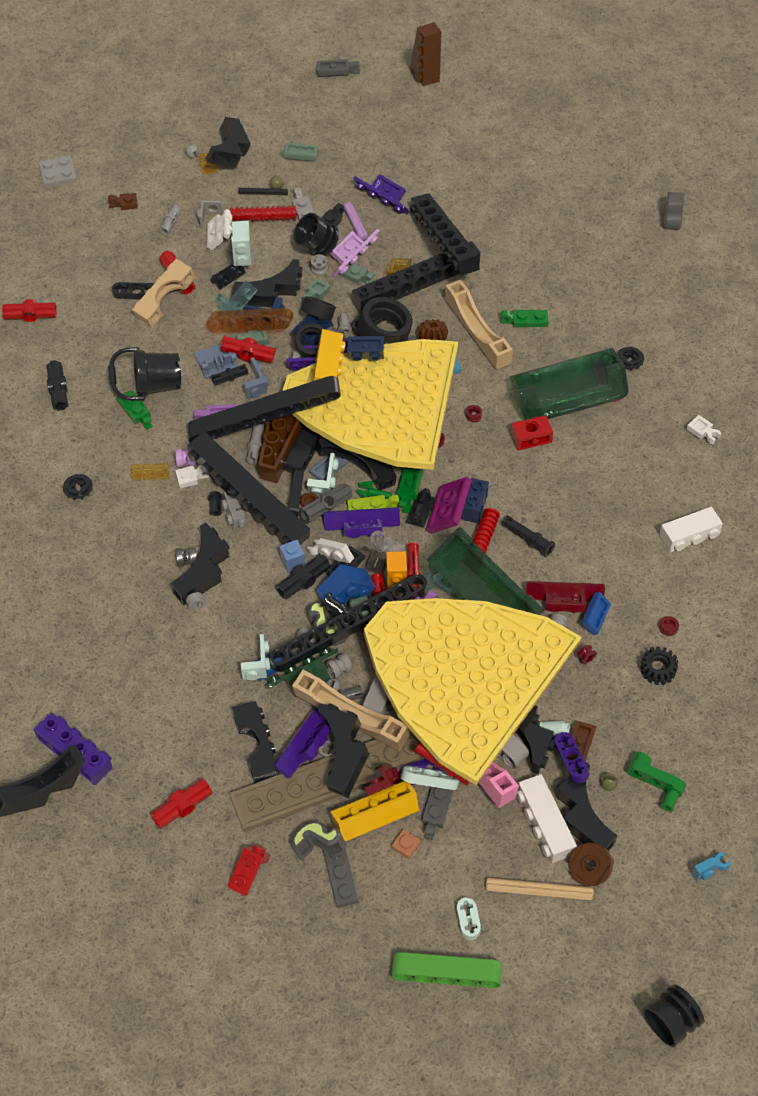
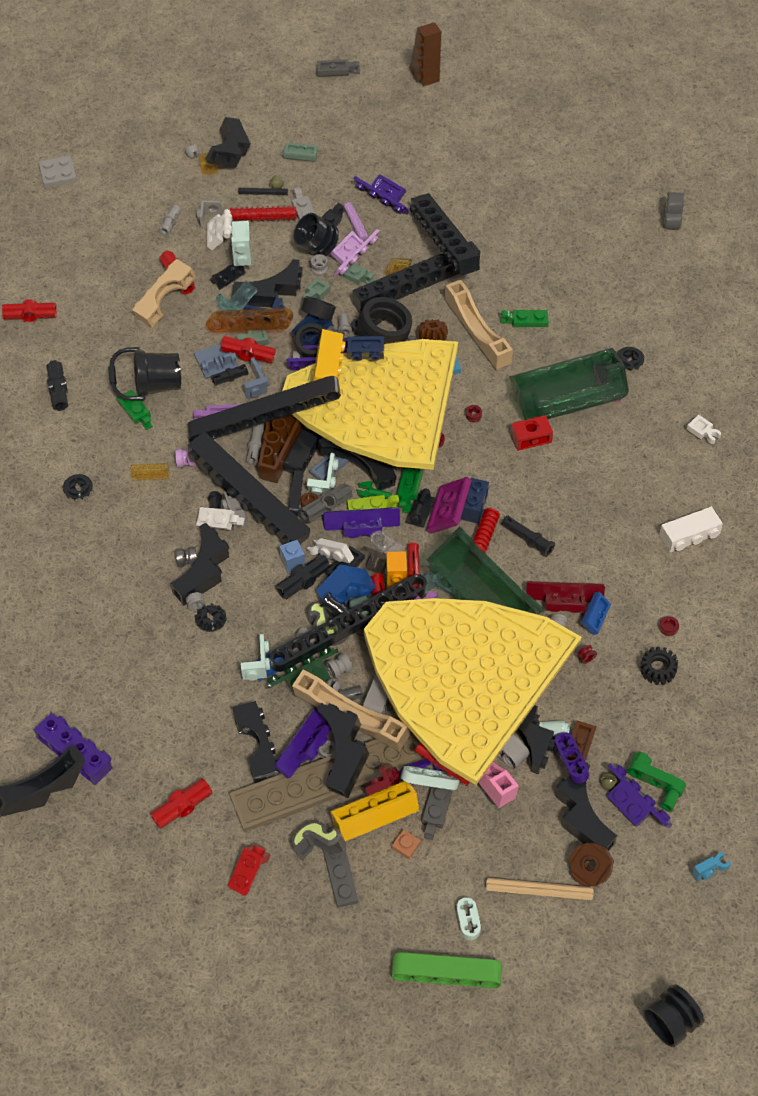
(124, 294): black beam -> none
(125, 201): reddish brown plate -> none
(189, 476): white plate -> none
(206, 623): none -> black gear
(218, 518): none -> white plate
(546, 818): white brick -> none
(632, 801): none -> dark purple bracket

